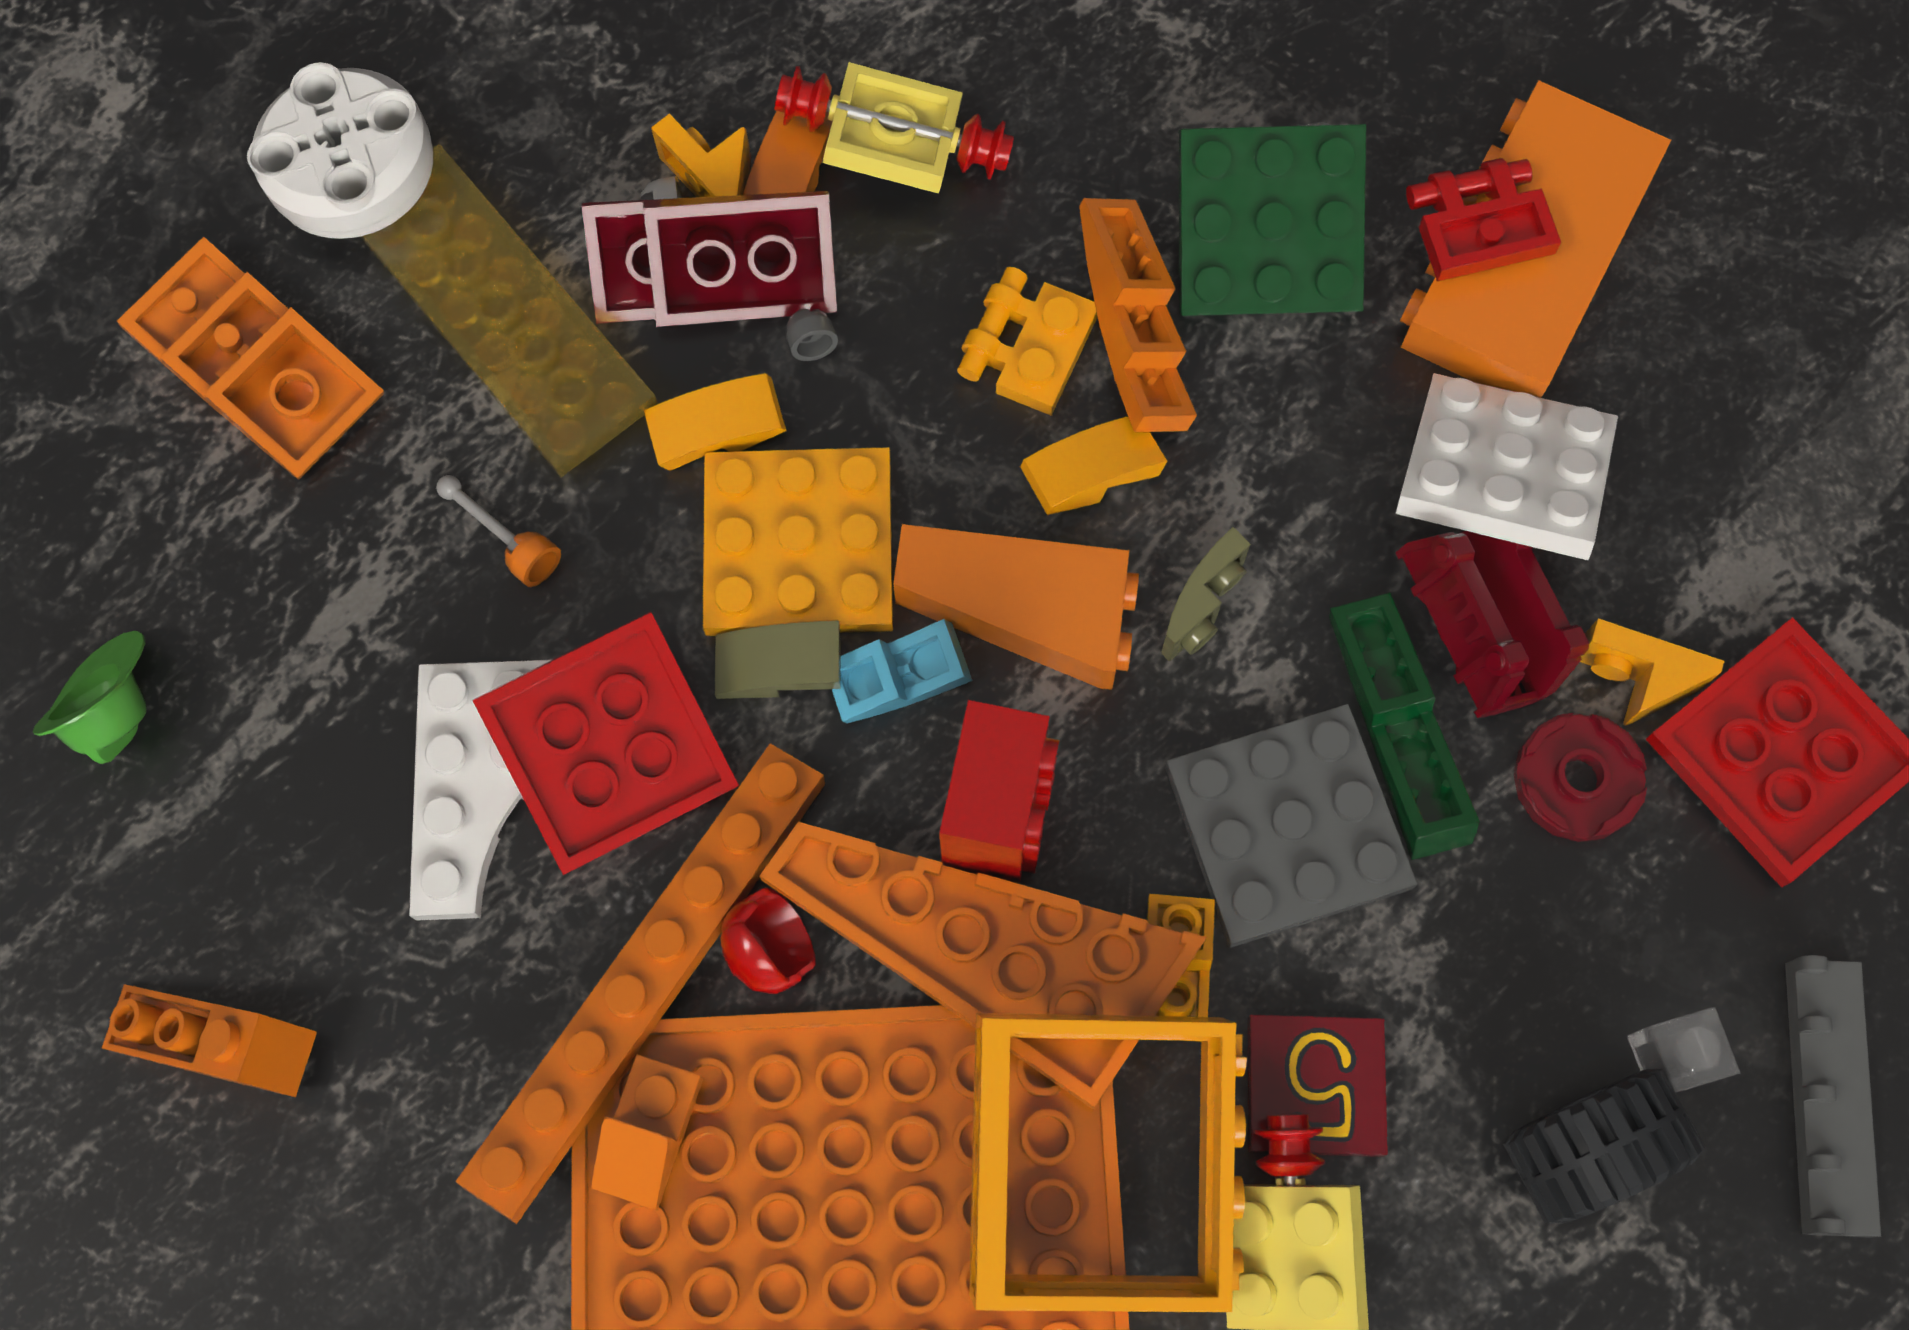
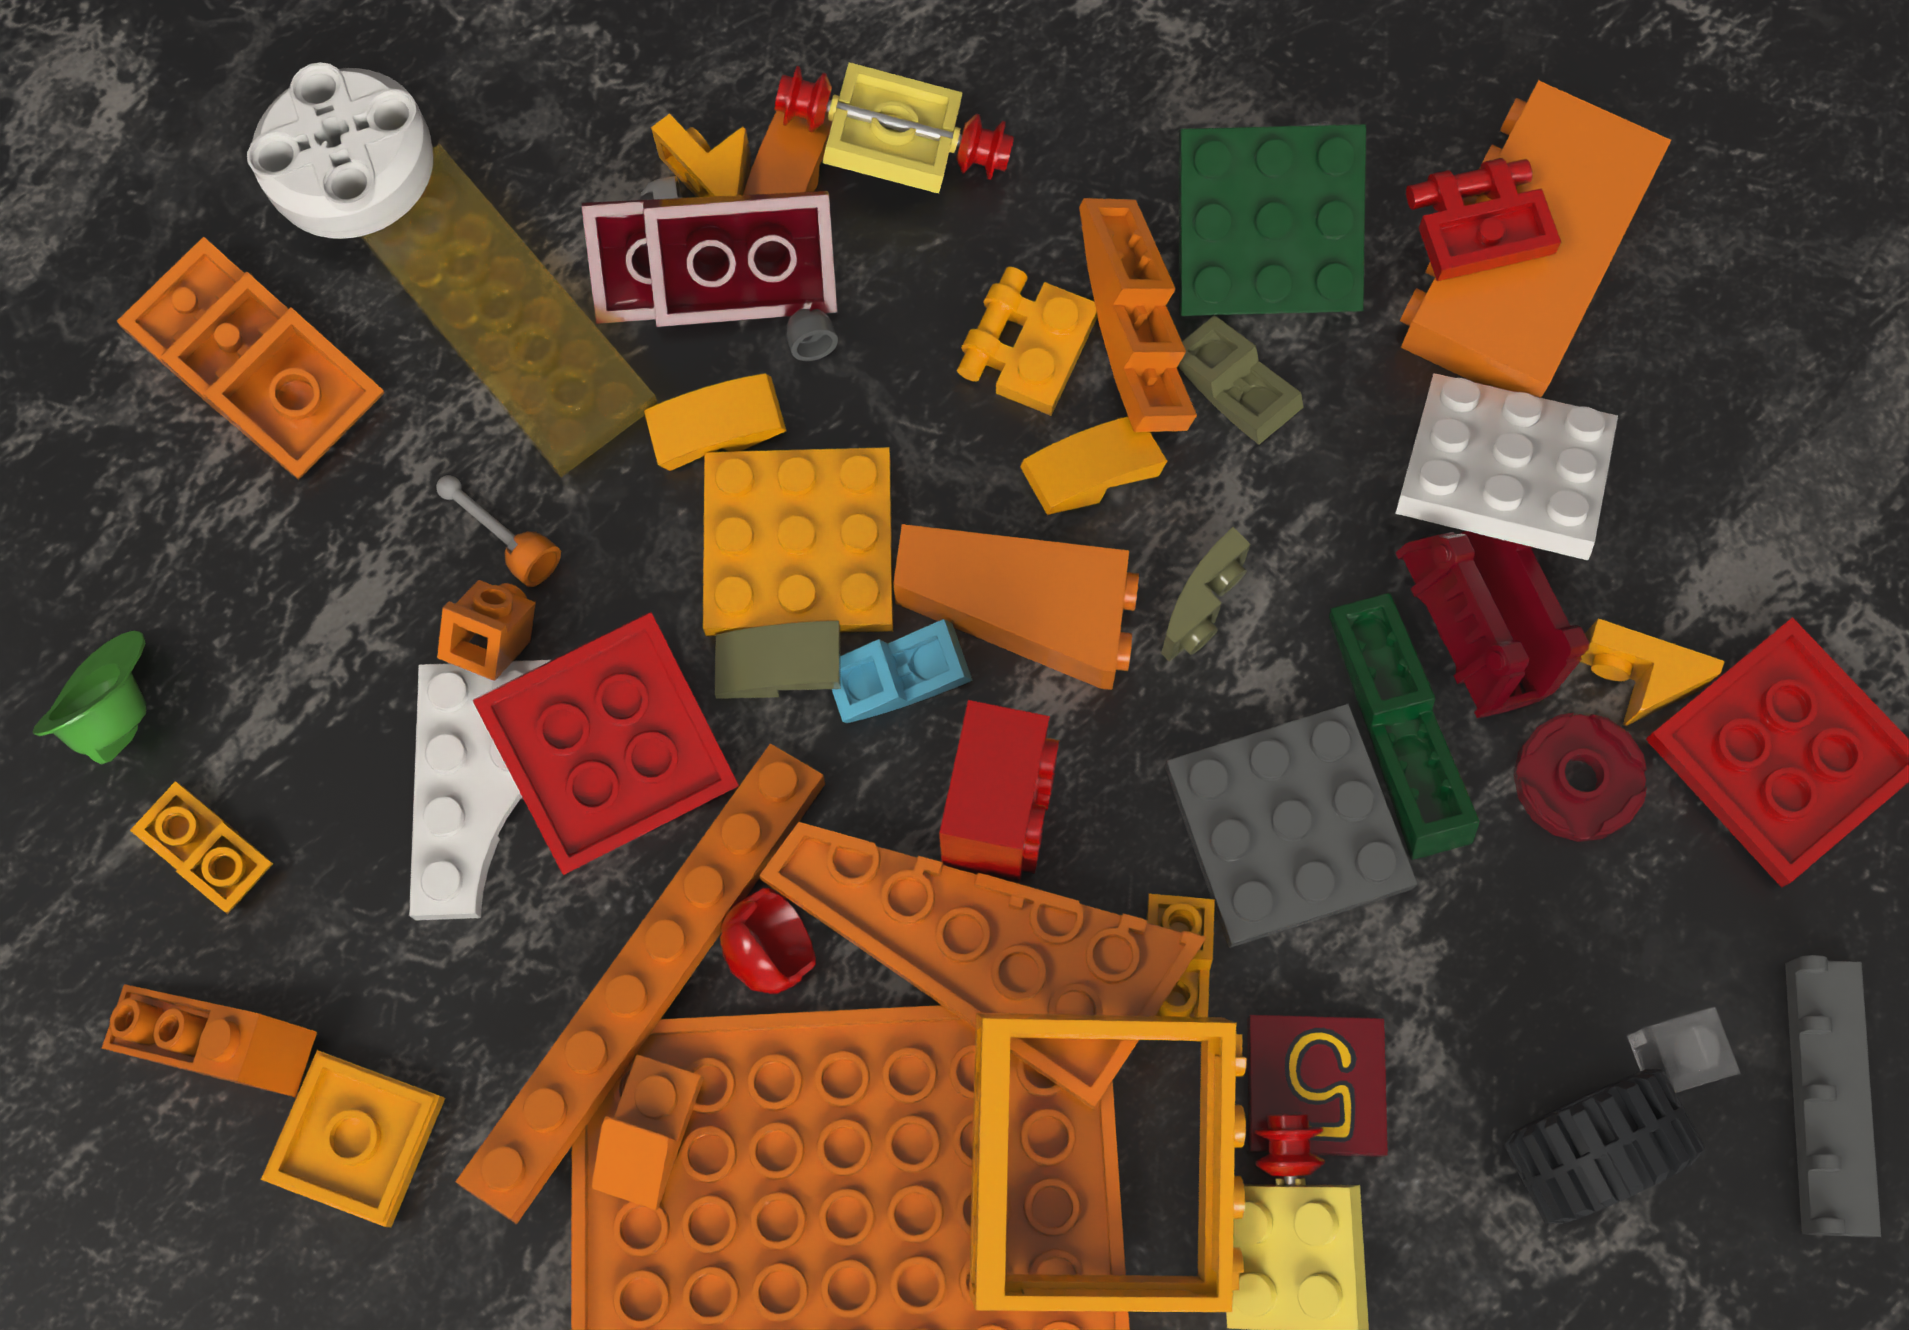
(201, 847): none -> light orange slope
(353, 1139): none -> light orange plate
(491, 611): none -> orange brick
(1235, 382): none -> olive slope

